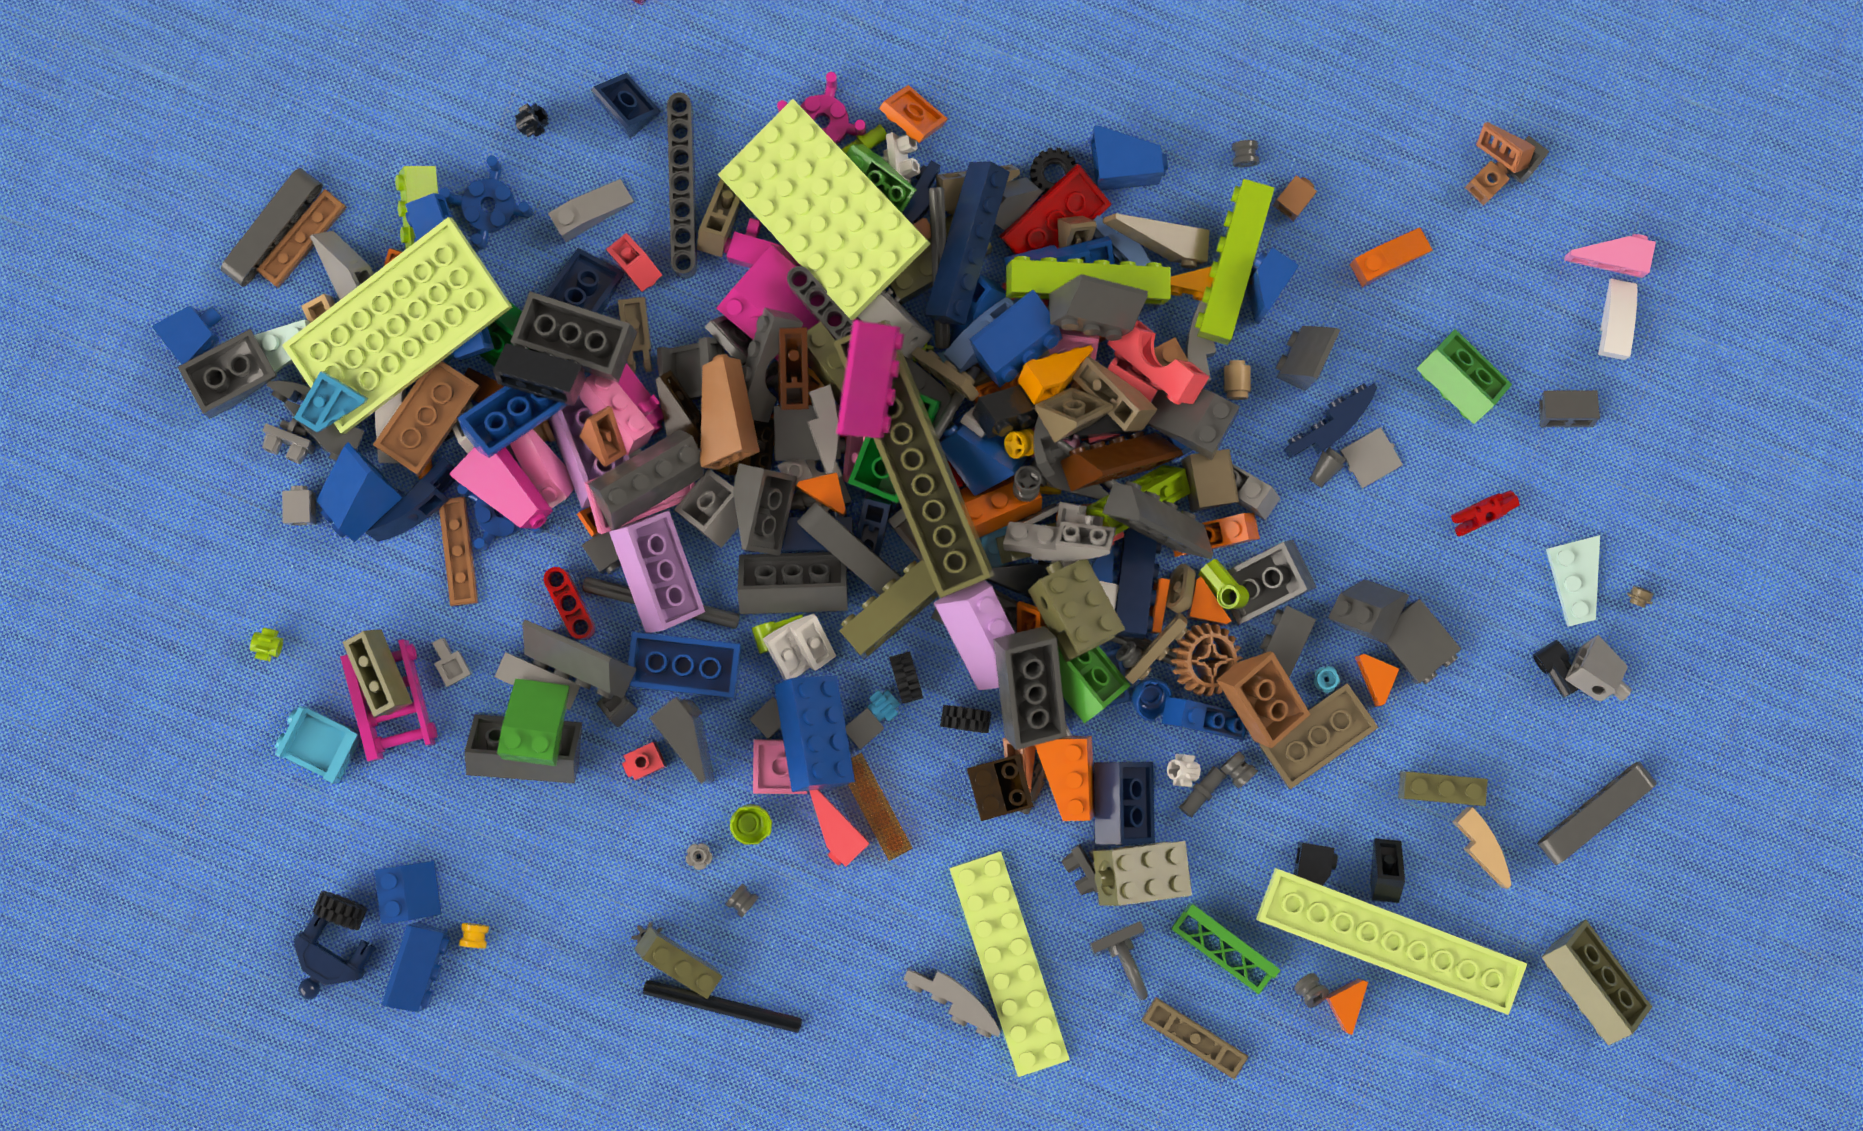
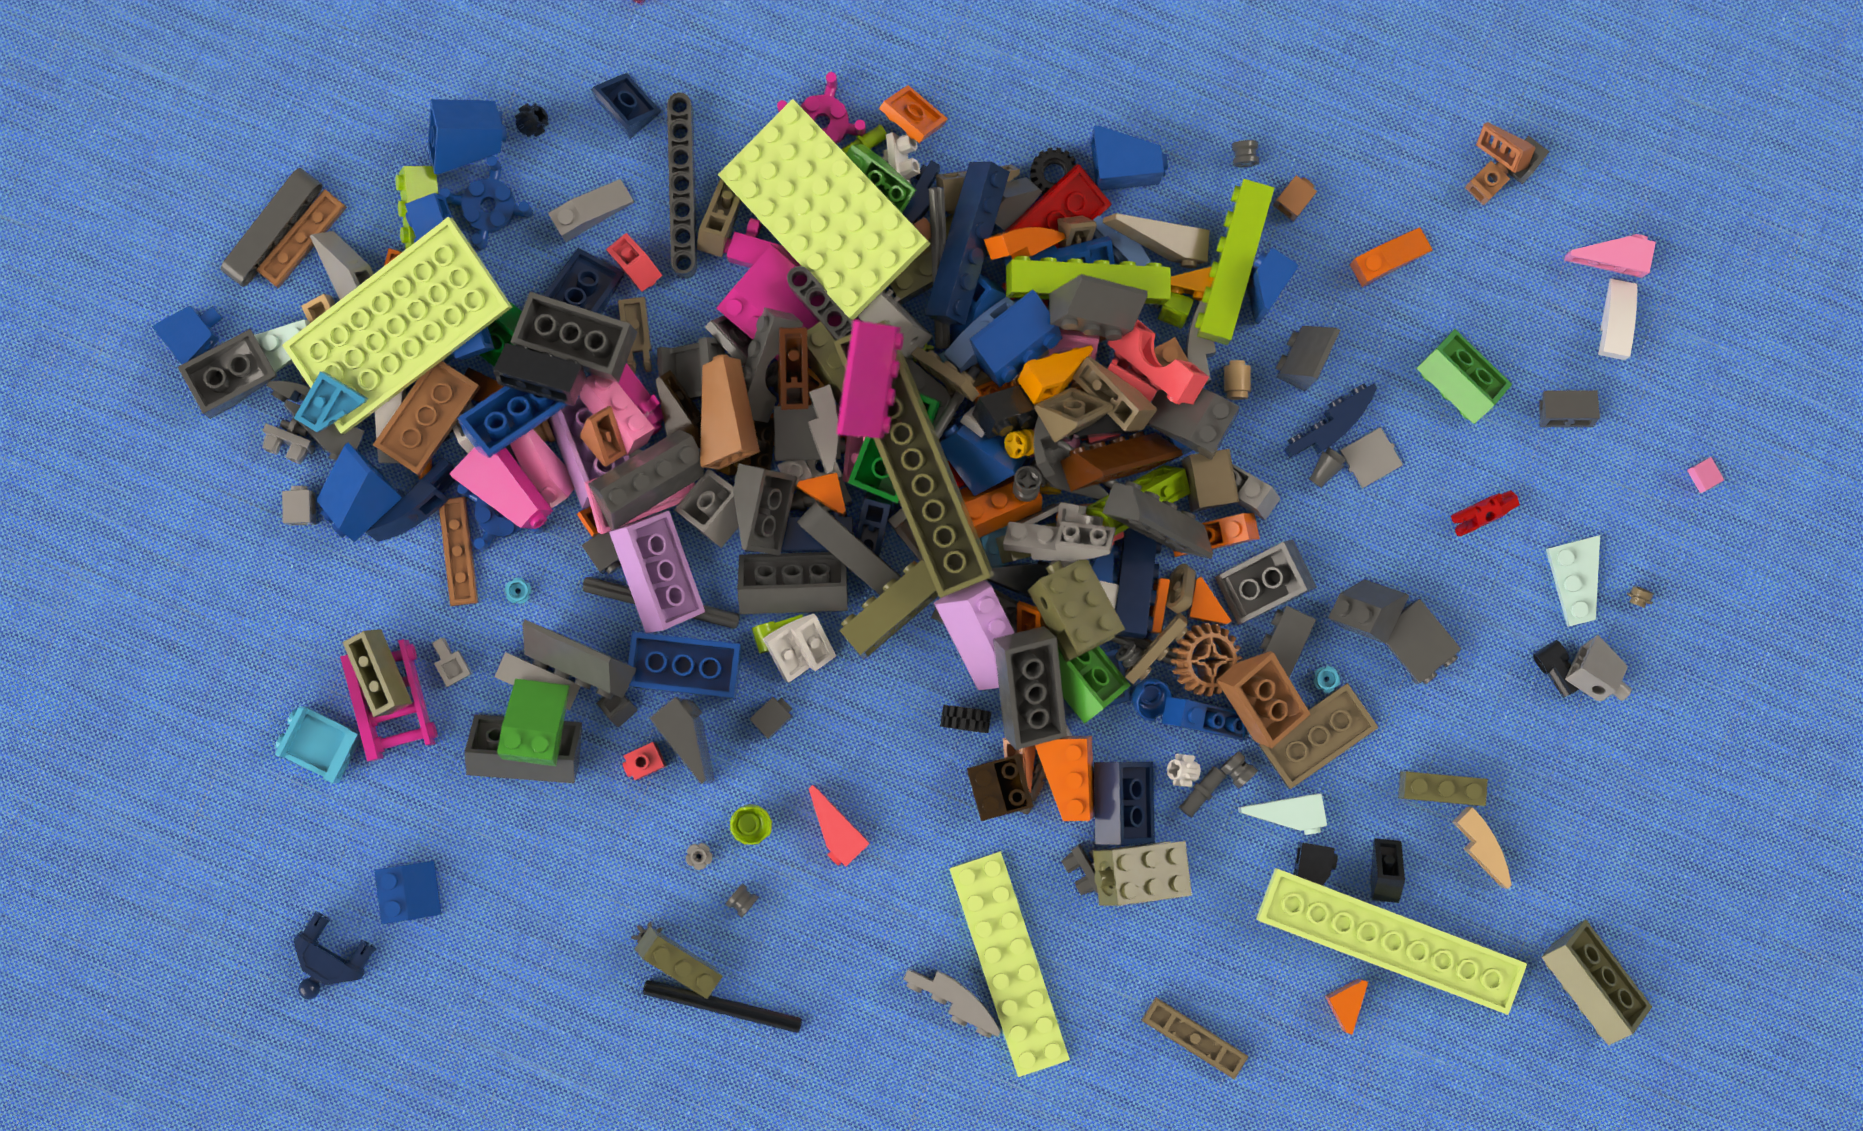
(266, 644): lime gear -> none
(339, 910): black tyre -> none
(416, 967): blue slope -> none
(463, 132): none -> blue slope
(473, 935): yellow wheel -> none
(511, 587): none -> medium azure plate
(558, 596): red beam -> none
(771, 768): bright pink tile -> none
(814, 733): blue brick -> none
(864, 728): dark grey panel -> none
(877, 810): clear orange plate -> none
(883, 705): dark azure gear -> none
(906, 677): black tyre -> none
(1022, 242): none -> orange slope
(1119, 945): dark grey tile -> none
(1176, 310): none -> lime slope
(1222, 584): lime piece -> none
(1230, 939): bright green fence -> none
(1297, 813): none -> light aqua slope
(1311, 990): dark grey wheel -> none
(1377, 676): orange slope -> none
(1597, 813): dark grey beam -> none
(1705, 475): none -> bright pink slope

